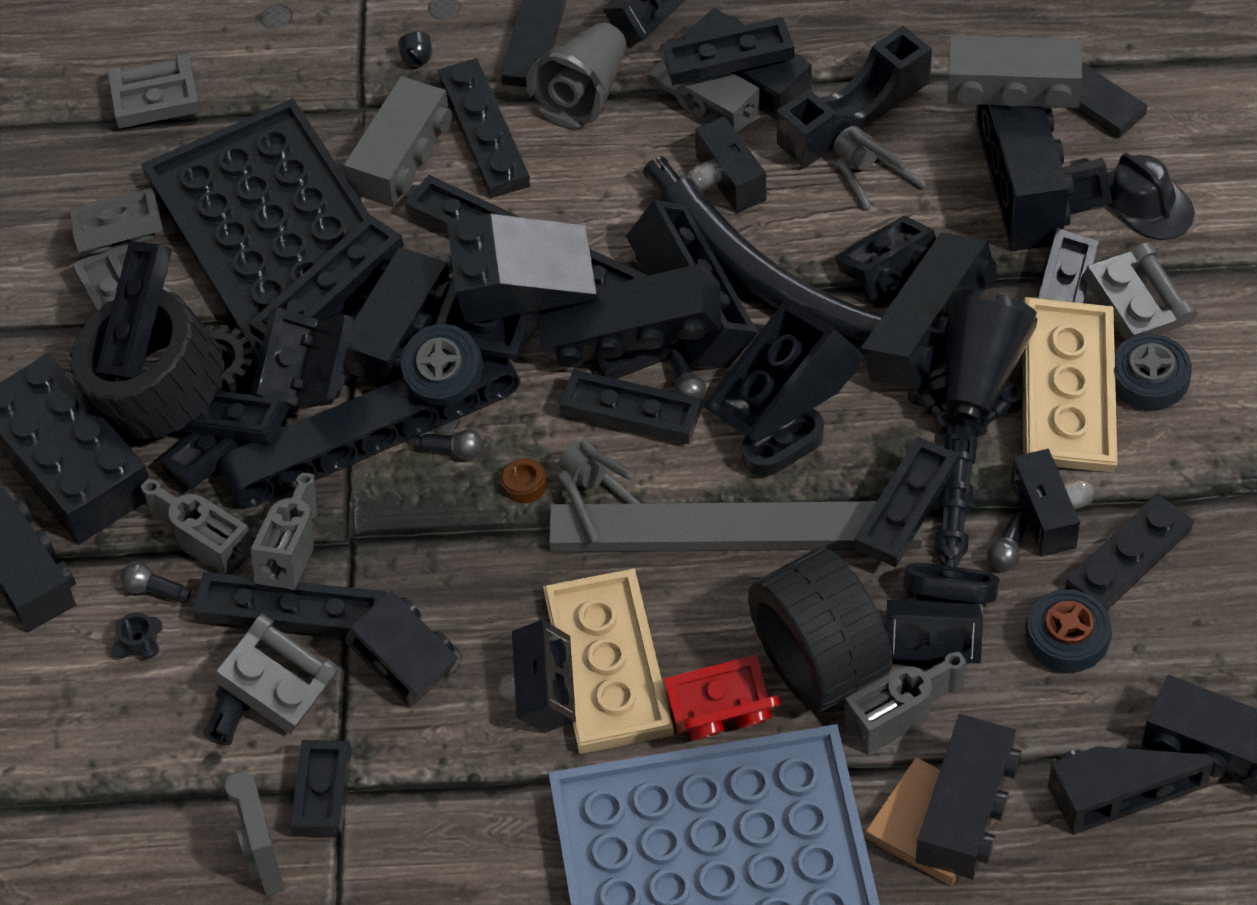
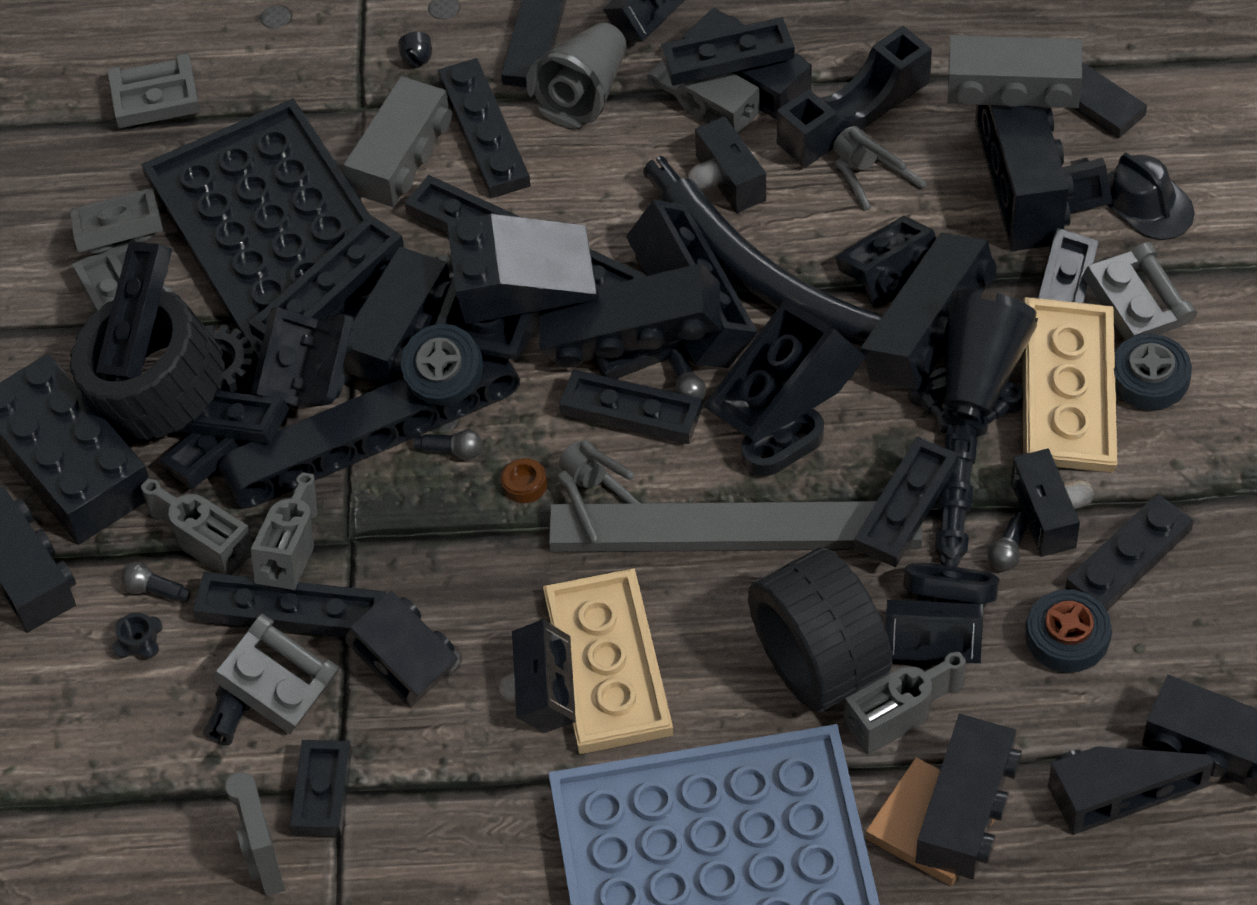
(718, 695): red bracket -> none

